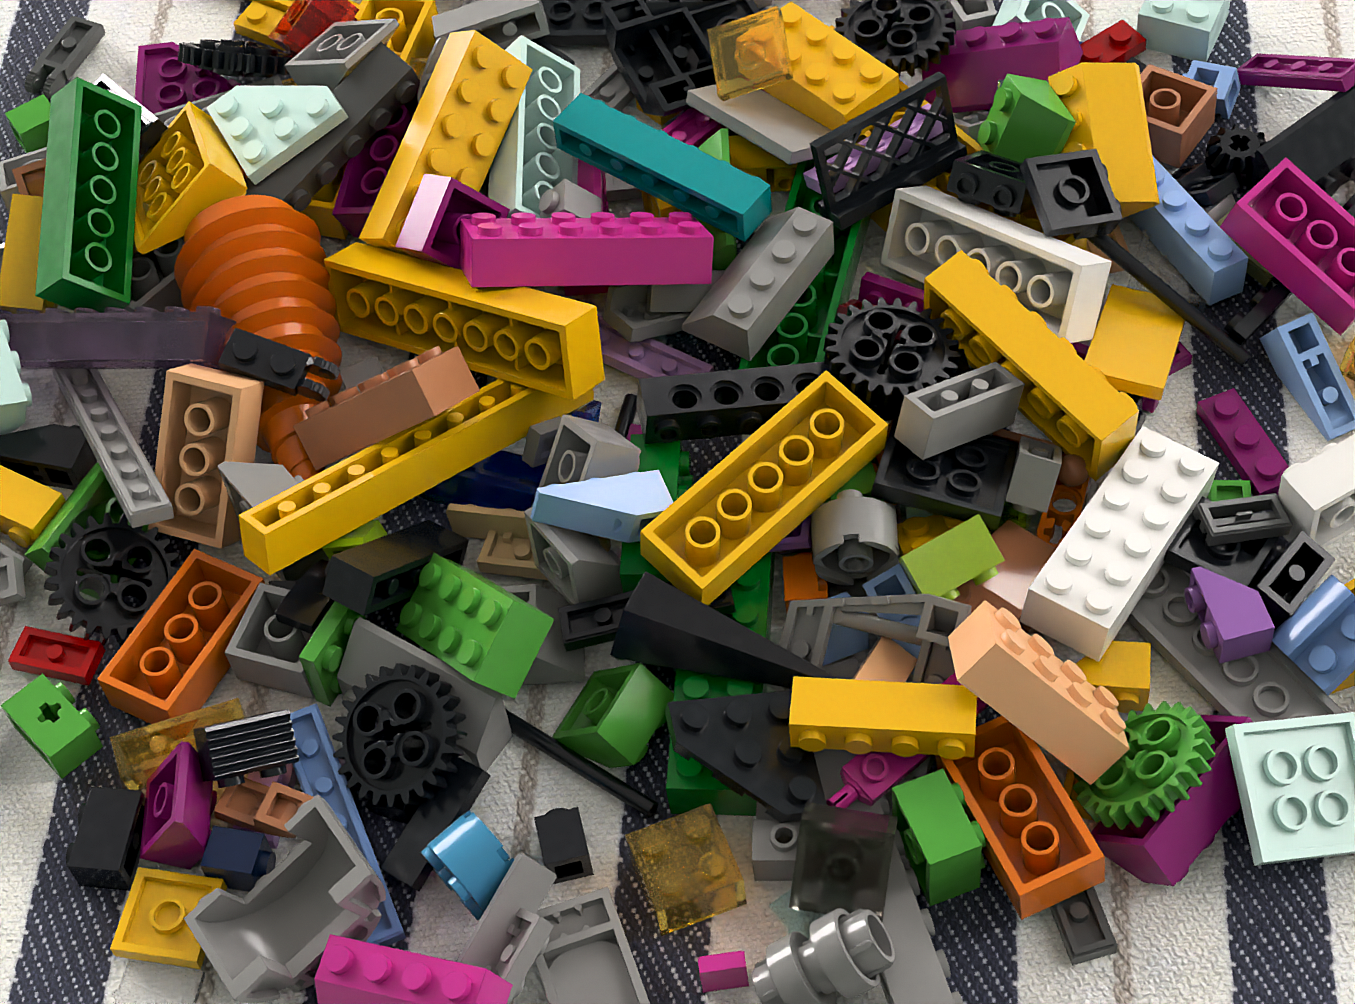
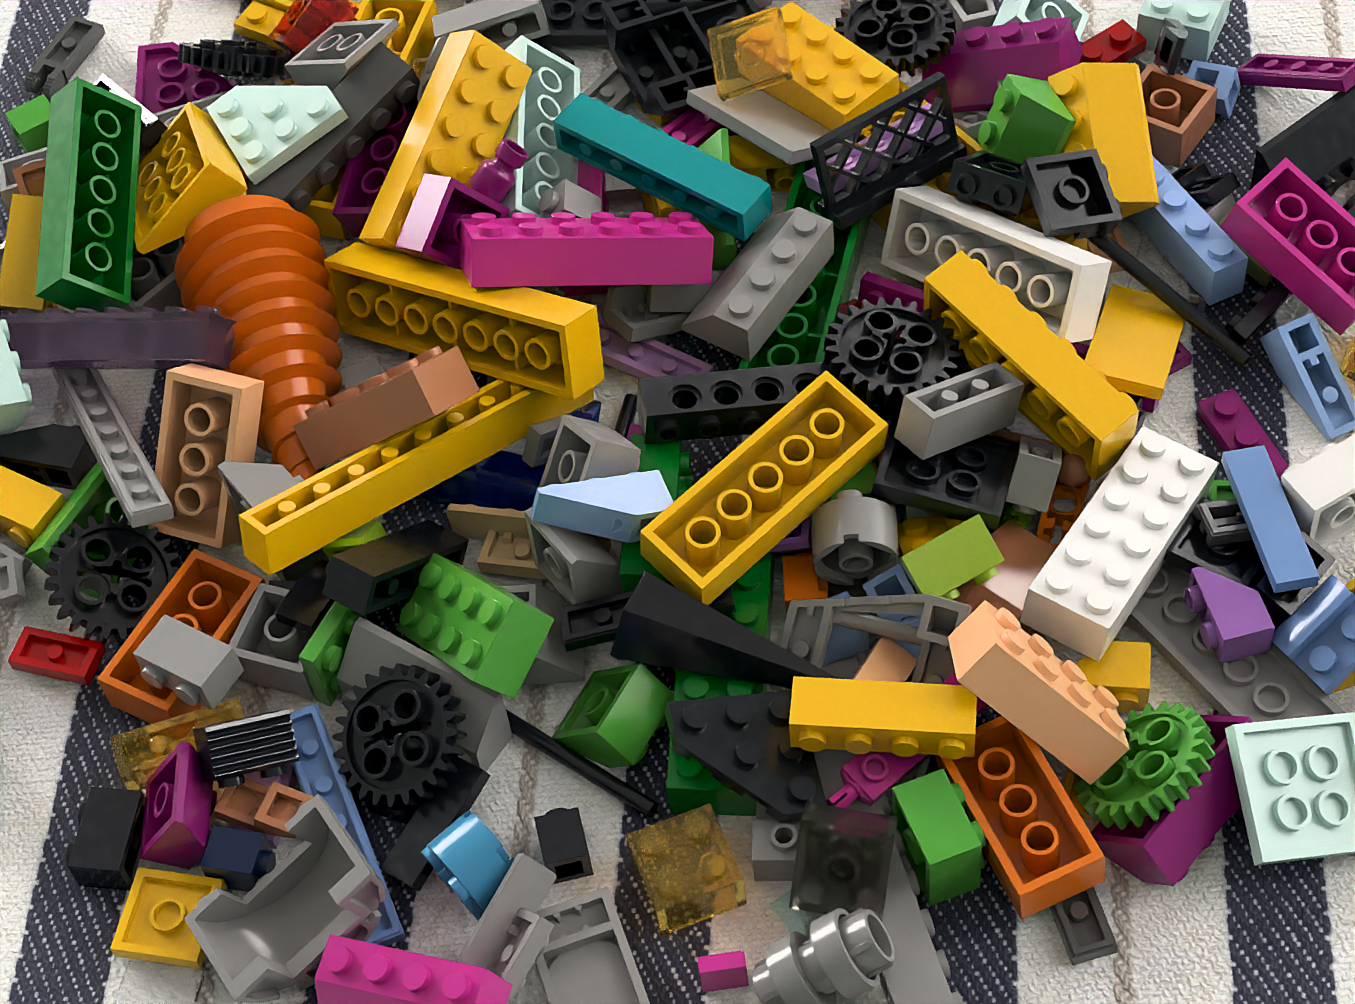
(53, 725): bright green brick -> none
(188, 662): none -> light grey brick
(276, 365): black hinge -> none
(496, 175): none -> magenta piece
(1170, 45): none -> black slope
(1233, 152): black gear -> none
(1270, 519): none -> medium blue tile

